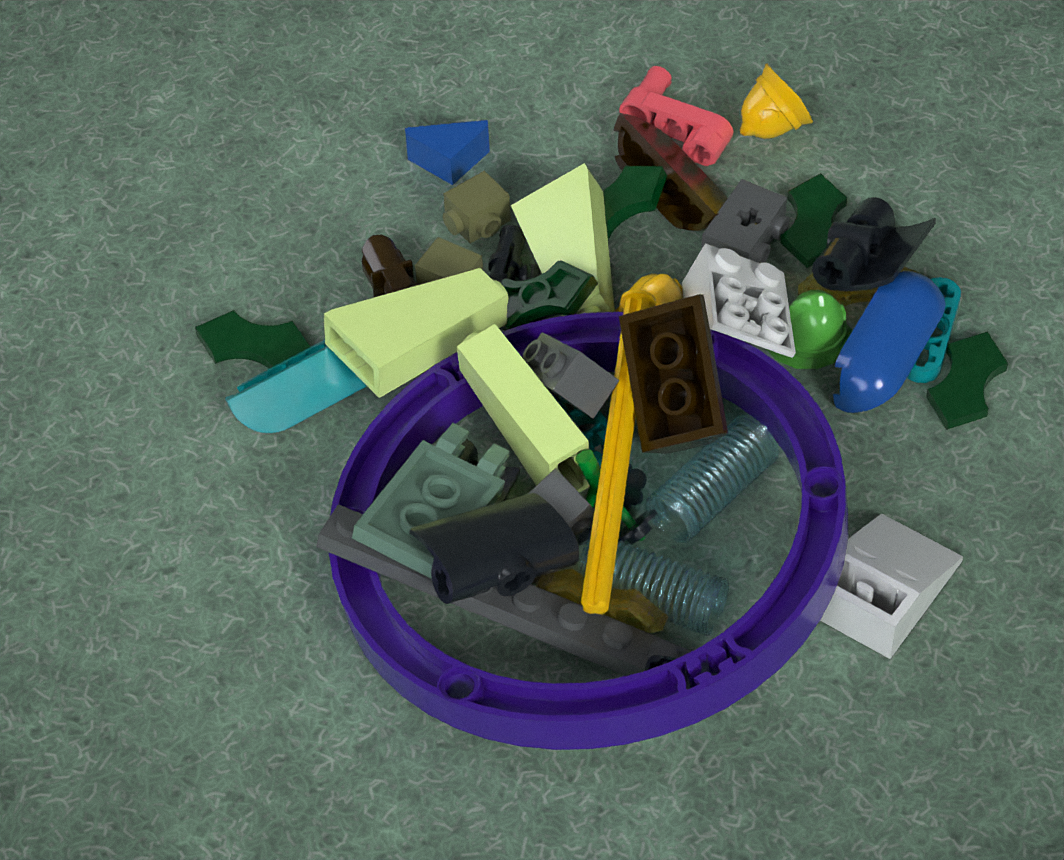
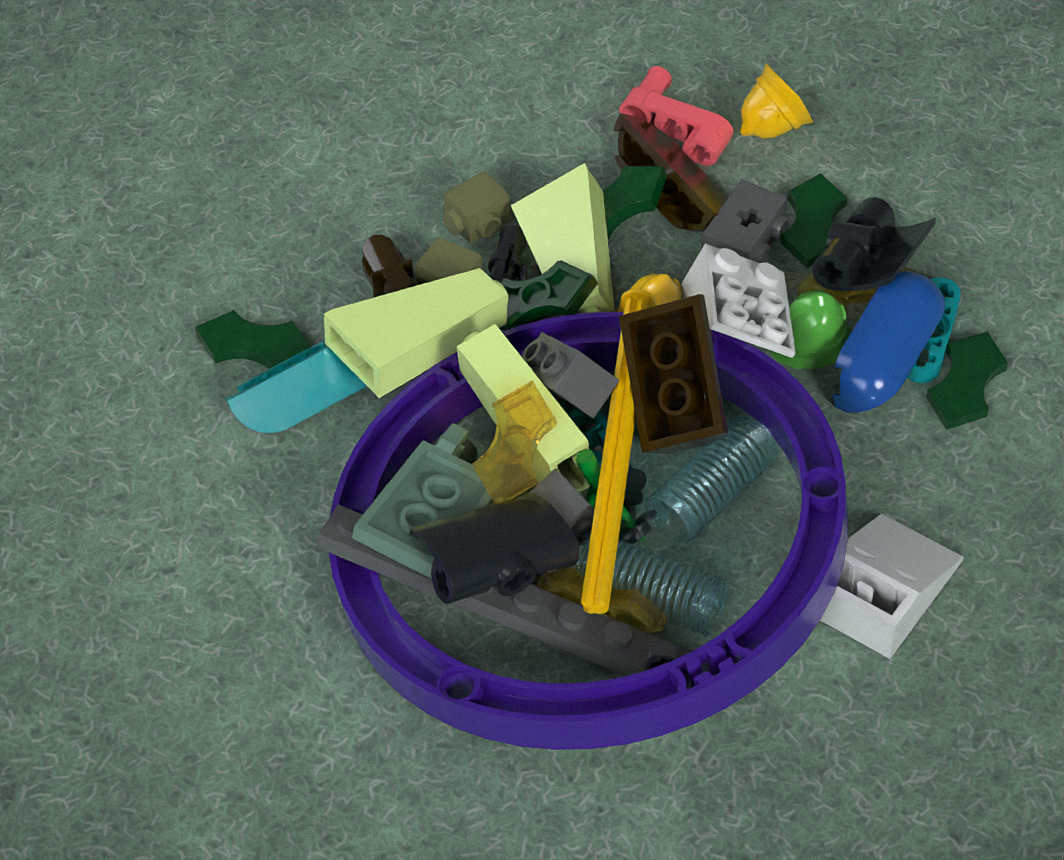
(448, 148): blue slope -> none
(521, 424): none -> clear yellow tile

